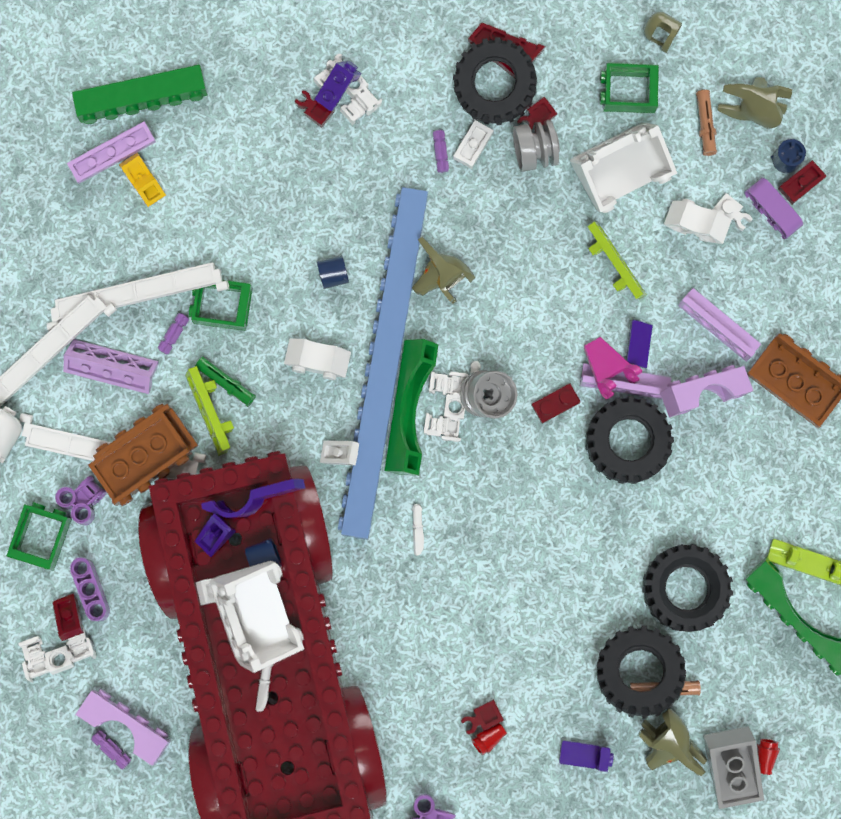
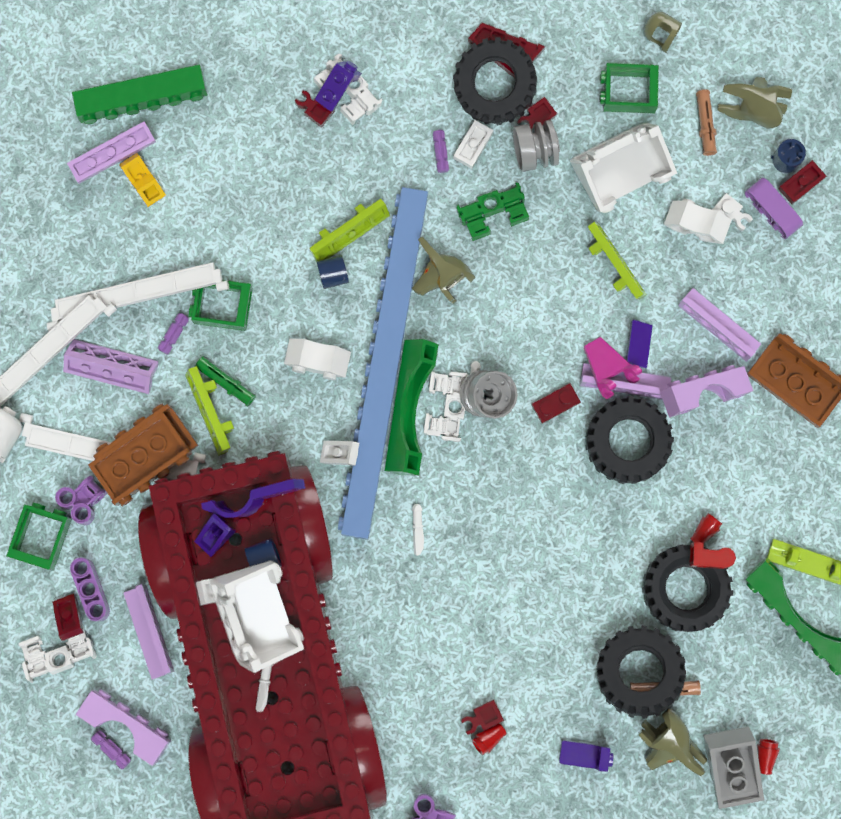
(148, 632): none -> lavender fence
(350, 231): none -> lime hinge
(507, 199): none -> green piece
(706, 529): none -> red cone
(707, 558): none -> red leg

